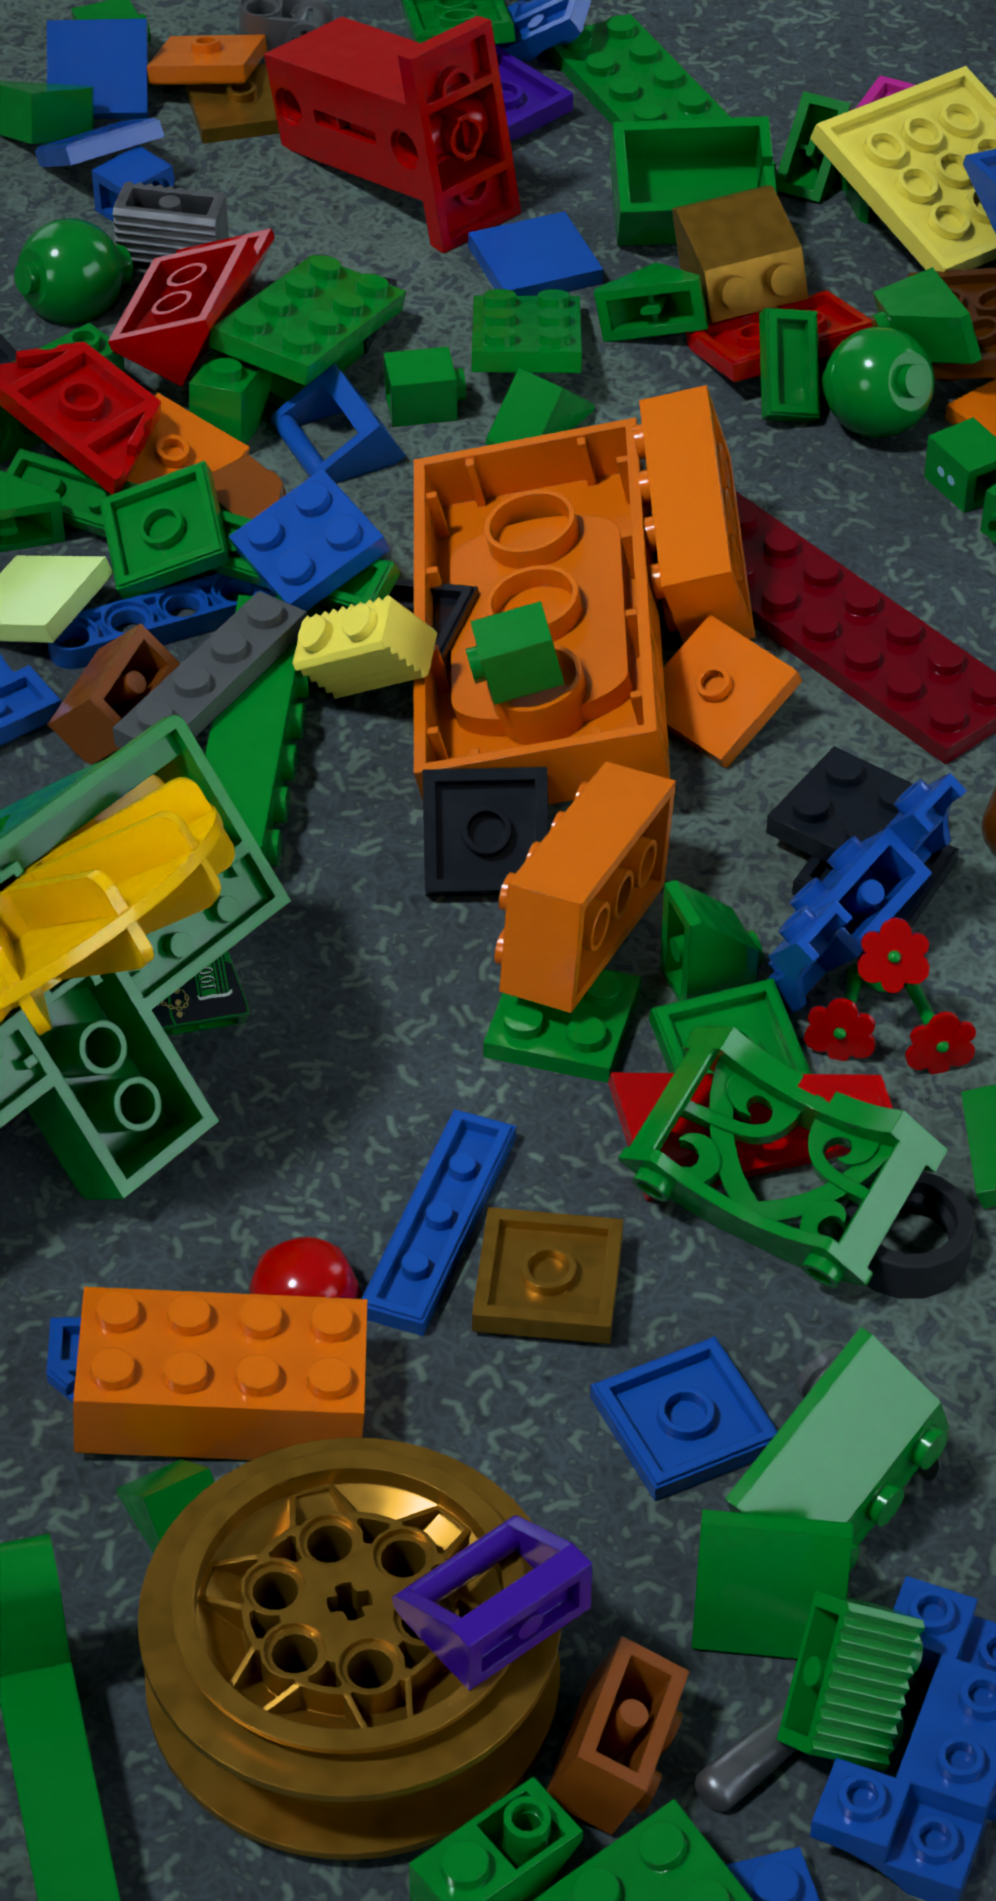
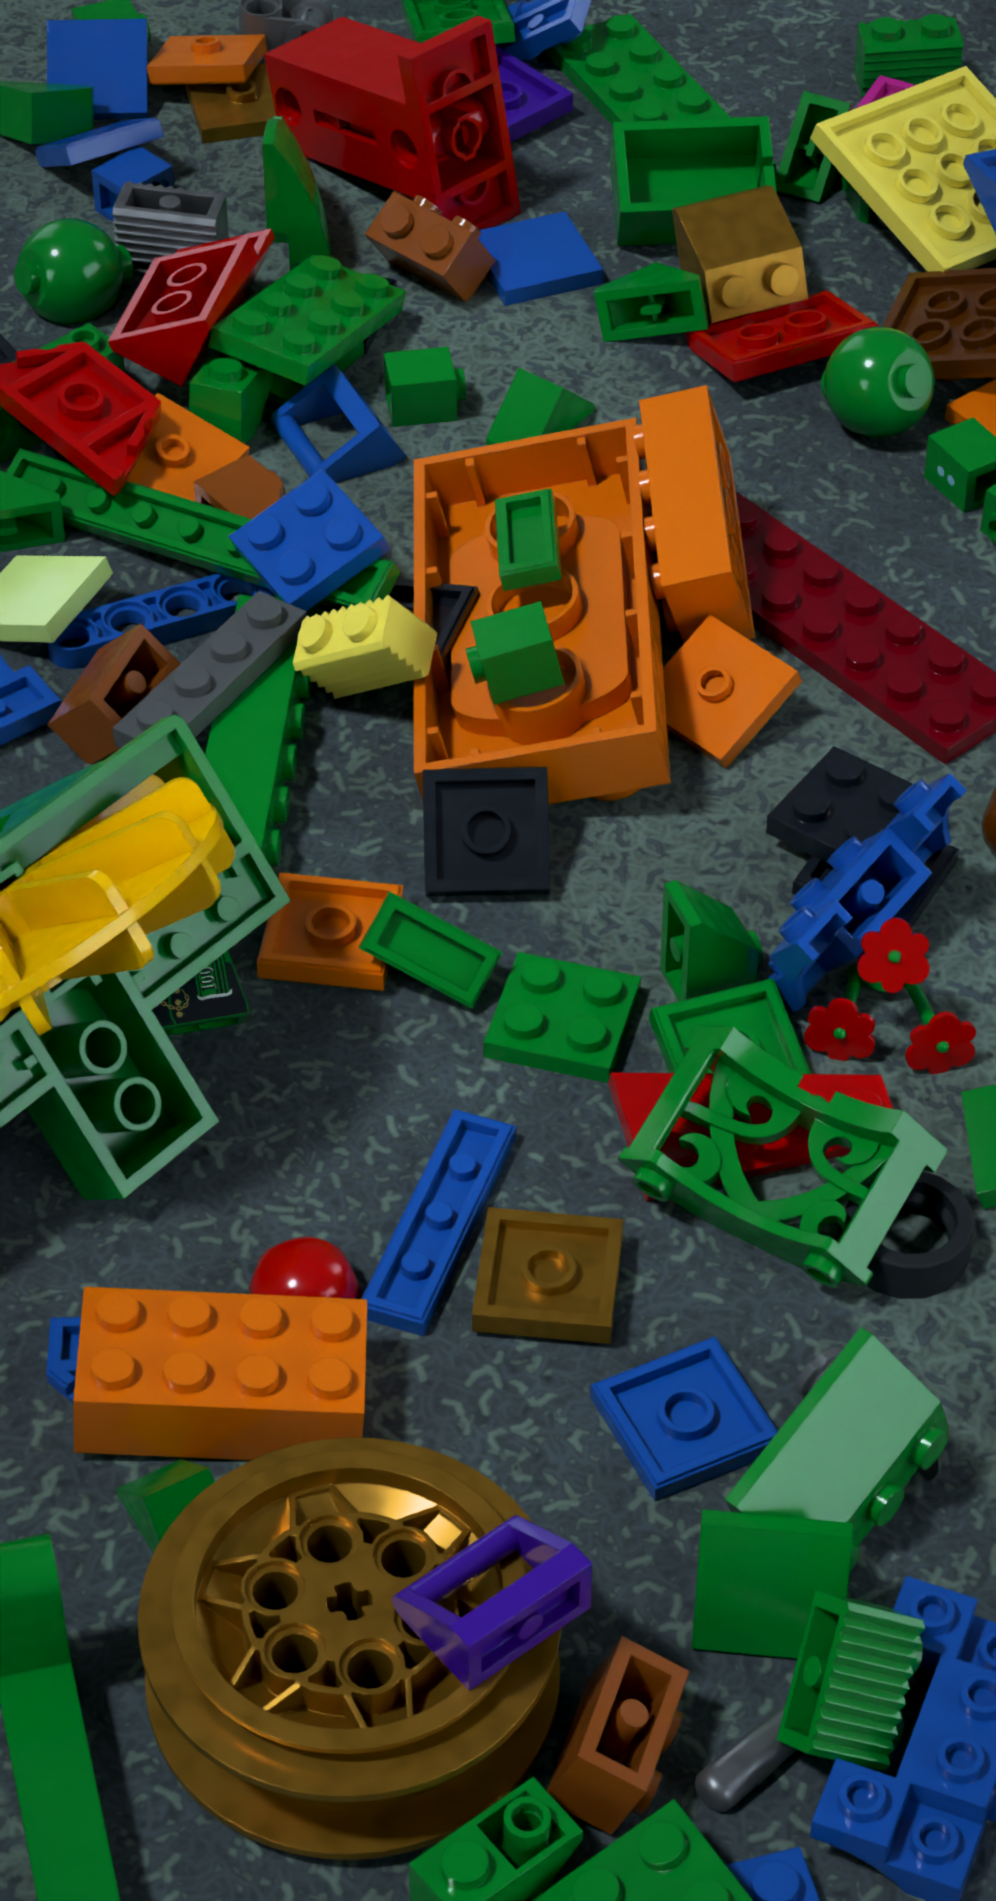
(164, 530): green tile -> none
(292, 195): none -> green brick
(320, 933): none -> orange plate
(430, 245): none -> dark orange brick
(430, 949): none -> green tile
(526, 332): green plate -> none
(527, 539): none -> green tile
(584, 886): orange brick -> none
(789, 365): green tile -> none
(907, 49): none -> green brick
(930, 315): green slope -> none

